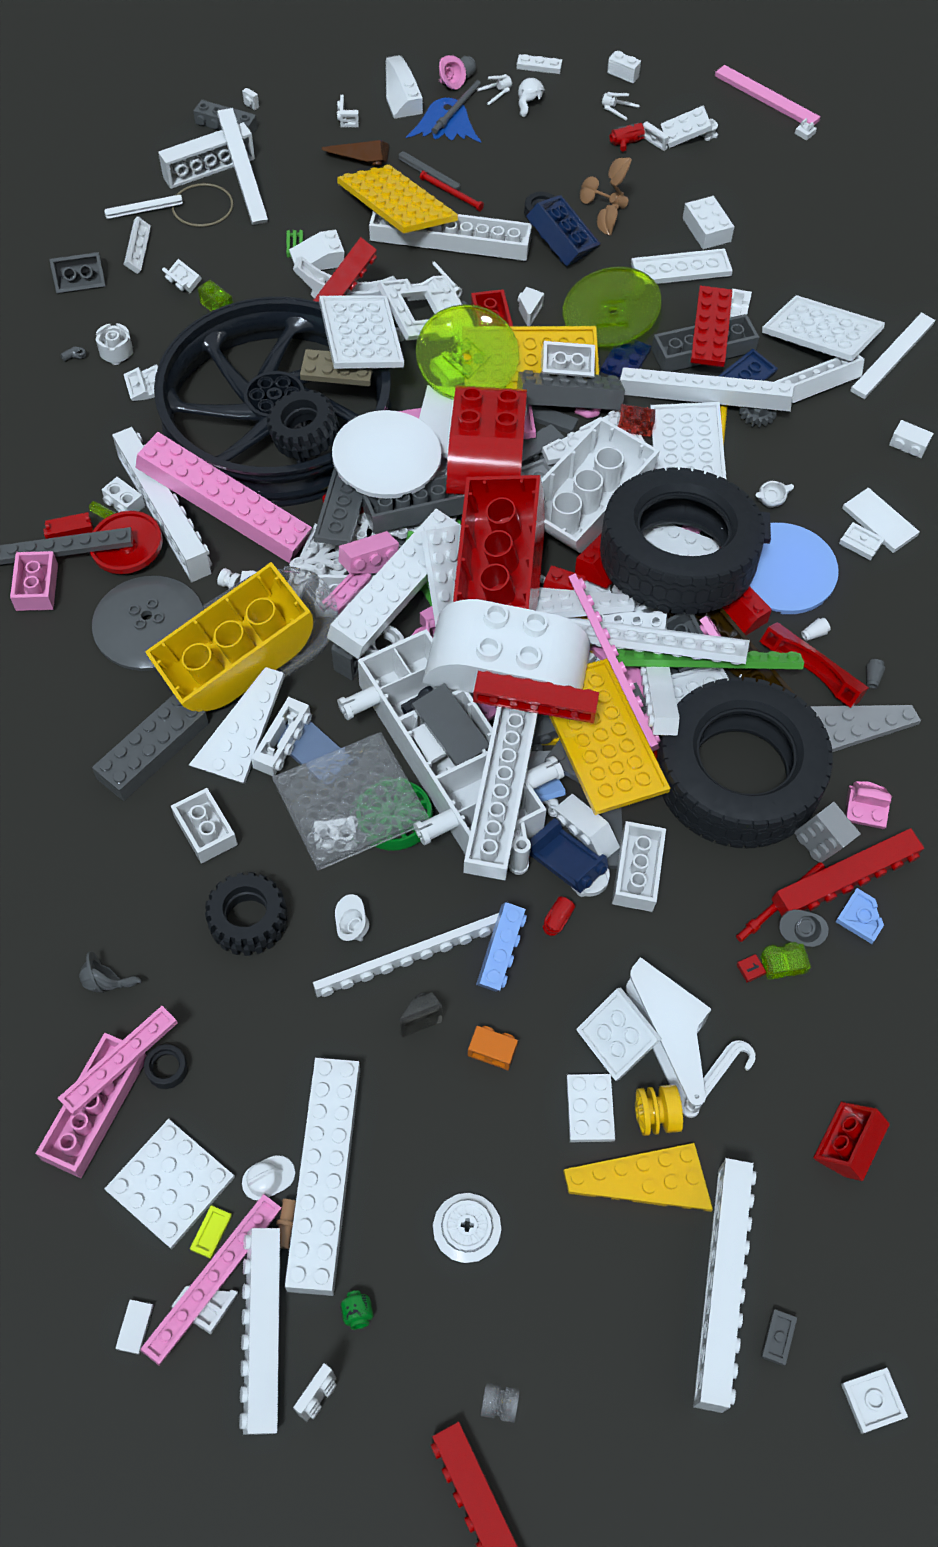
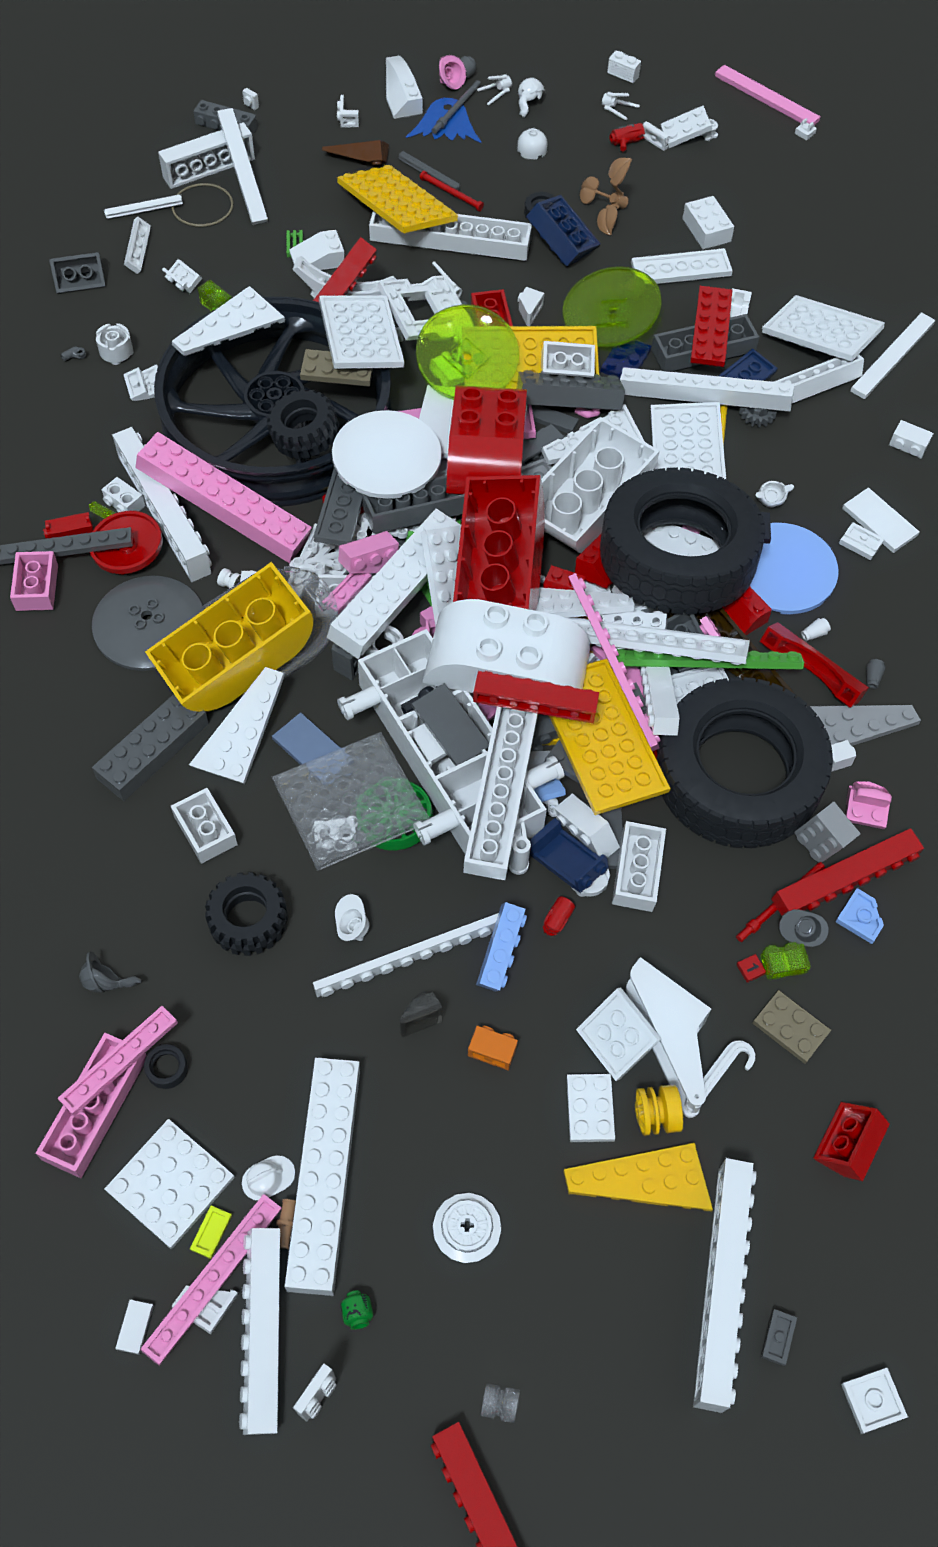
(231, 320): none -> white wing
(297, 716): white brick -> none
(532, 144): none -> white cylinder
(539, 64): white plate -> none
(636, 419): clear red brick -> none
(791, 1027): none -> dark tan plate
(842, 755): none -> white brick

